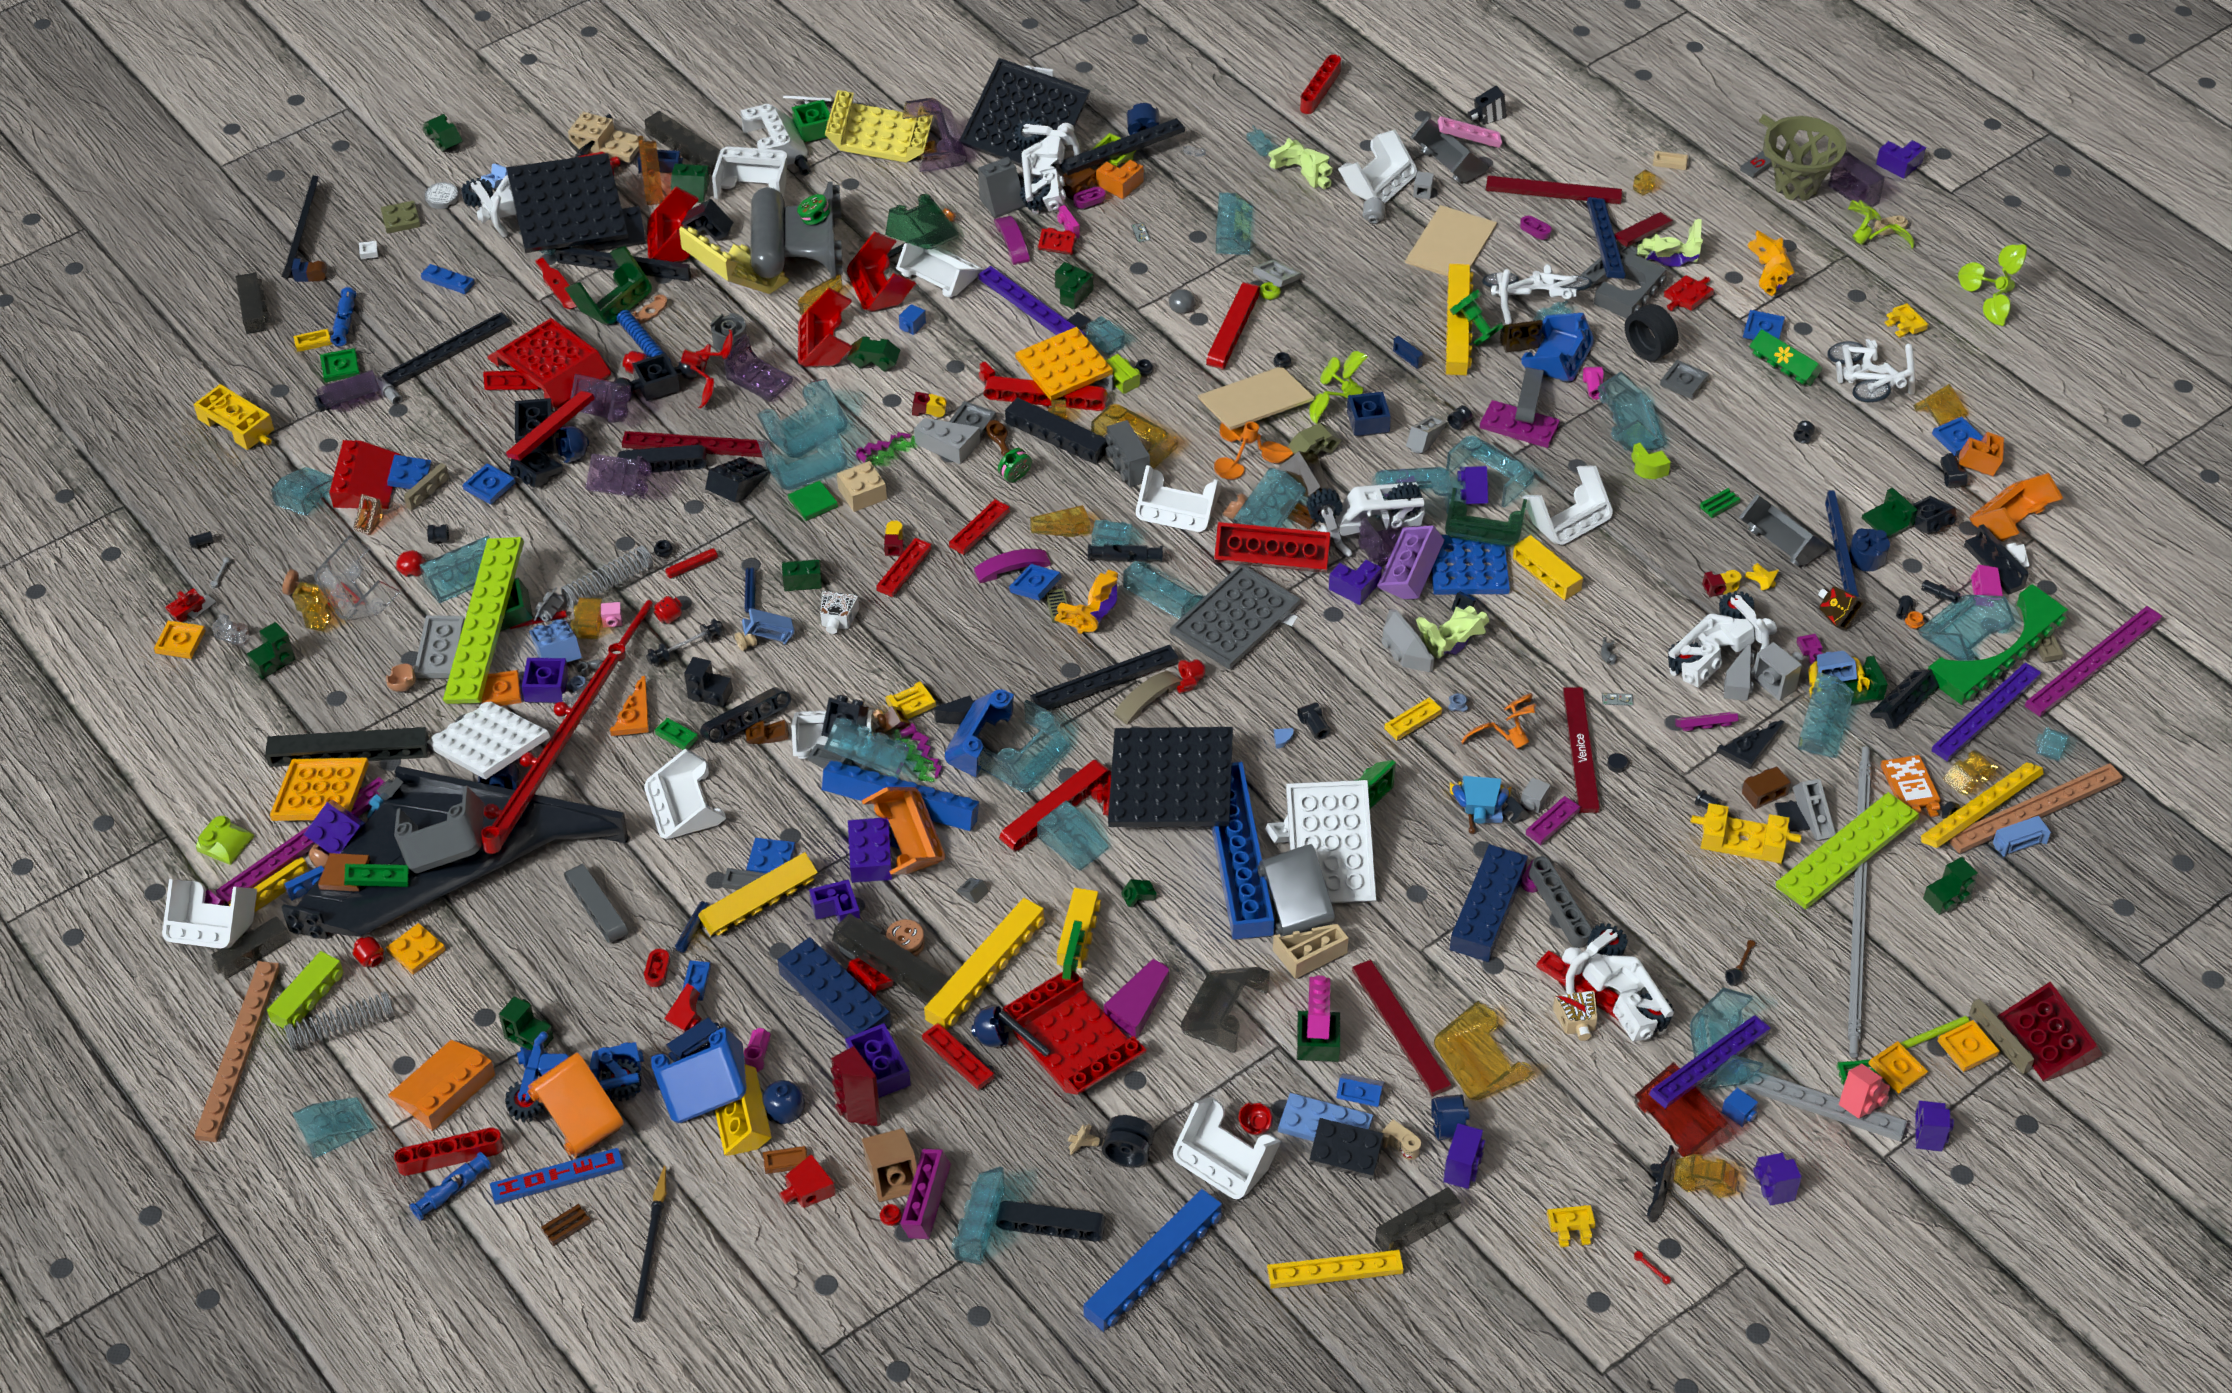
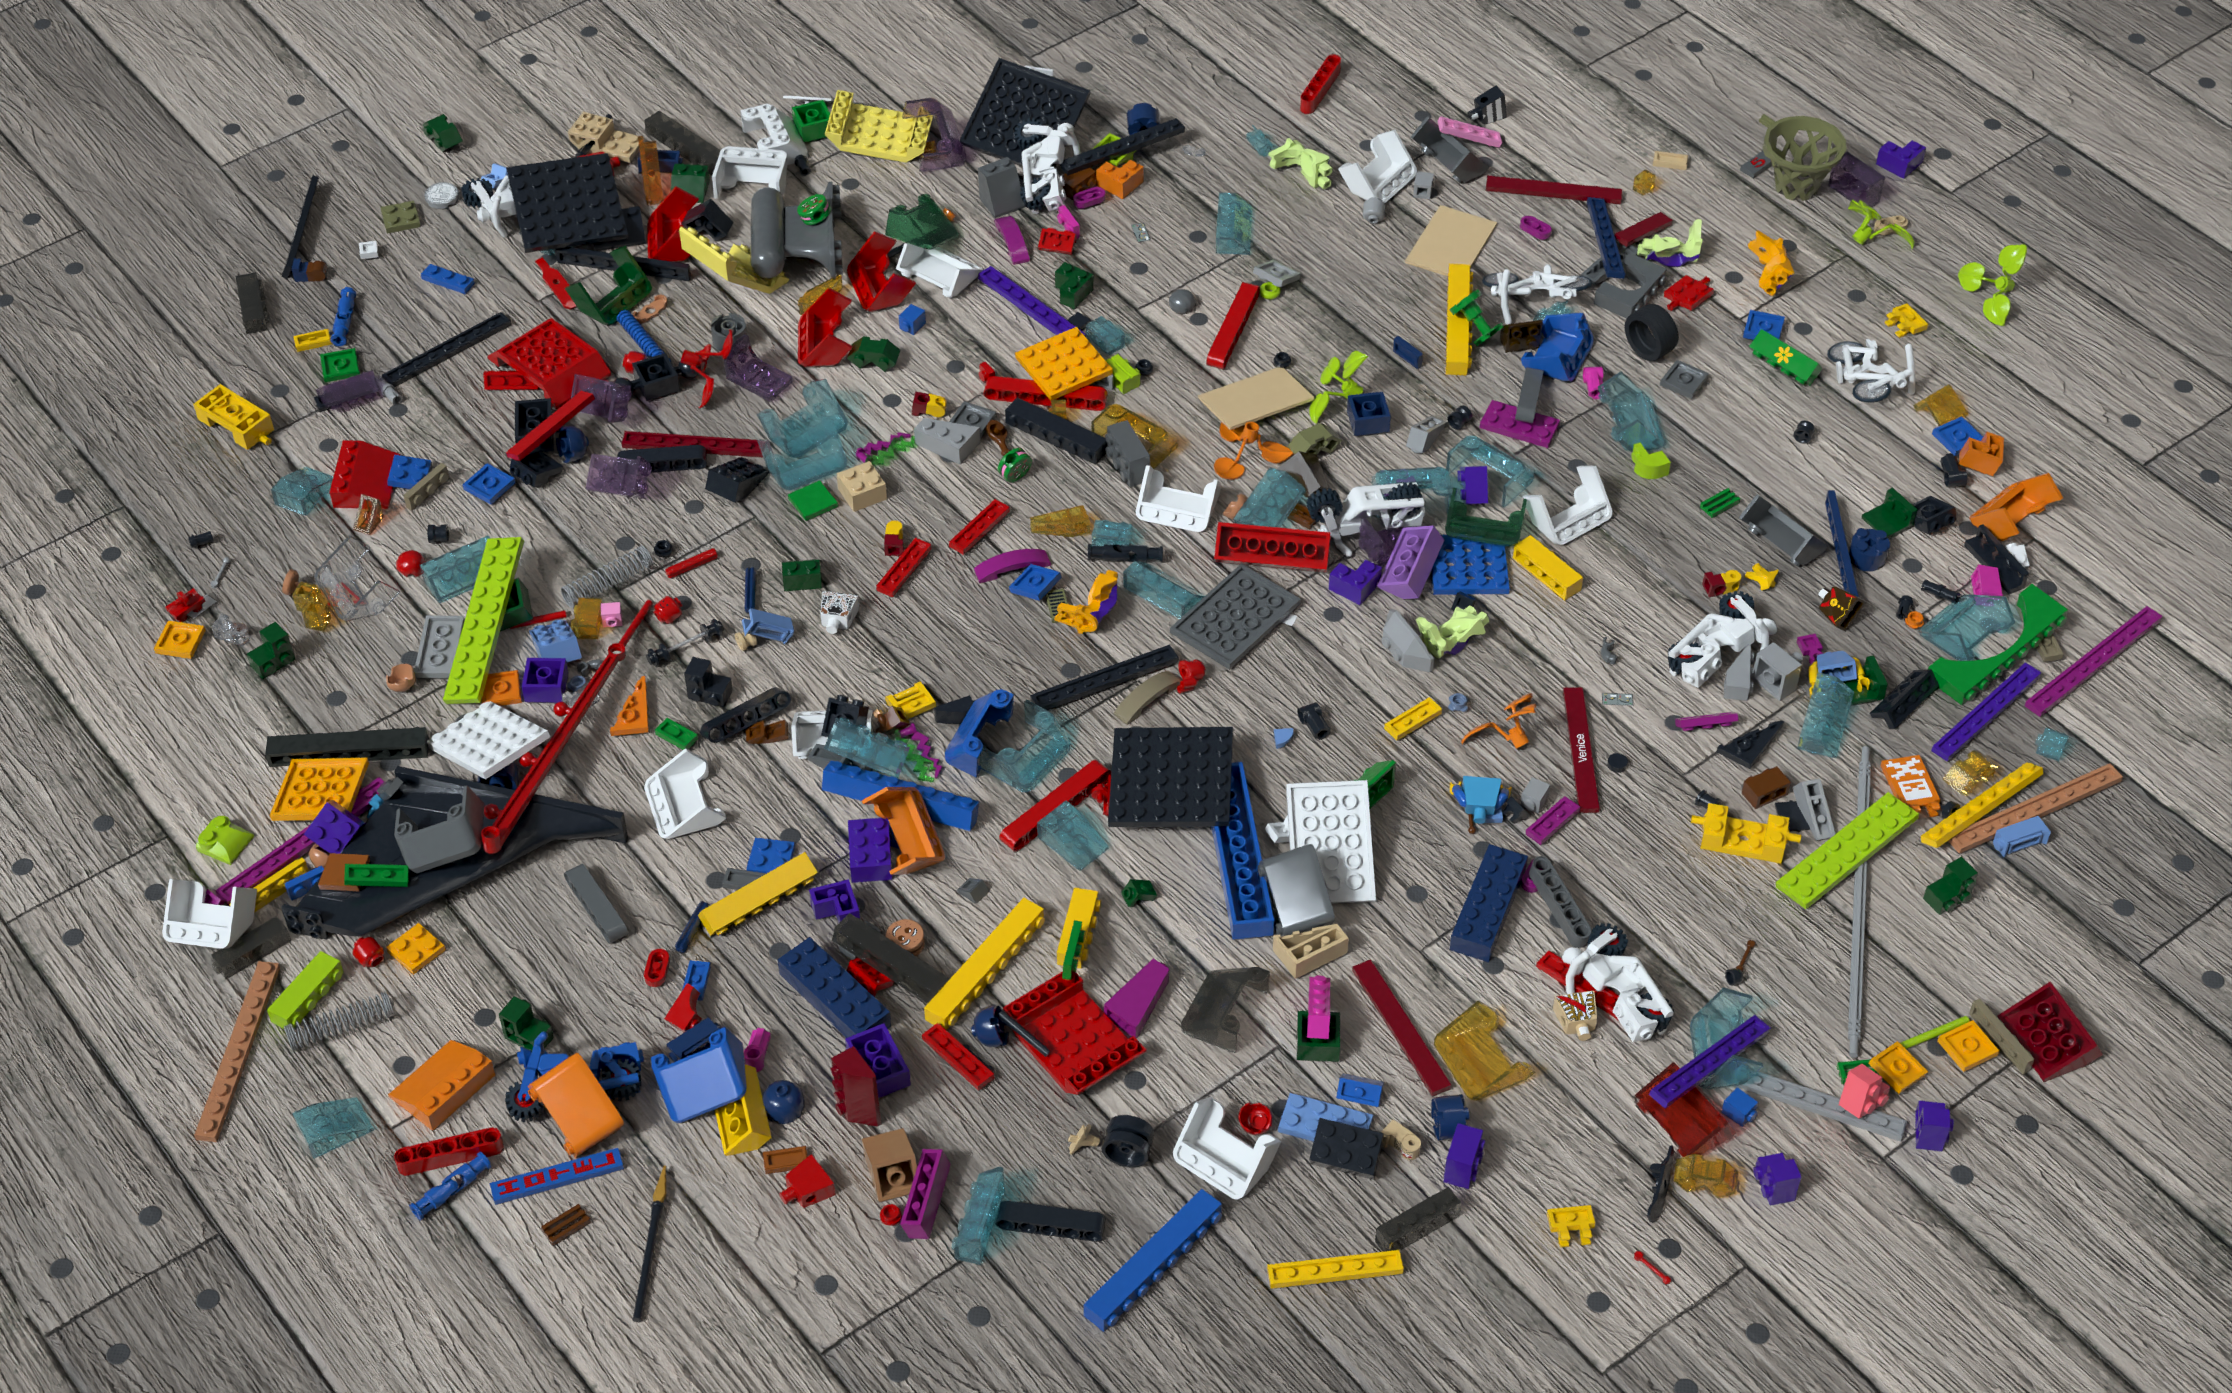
(550, 606): light grey hinge -> none

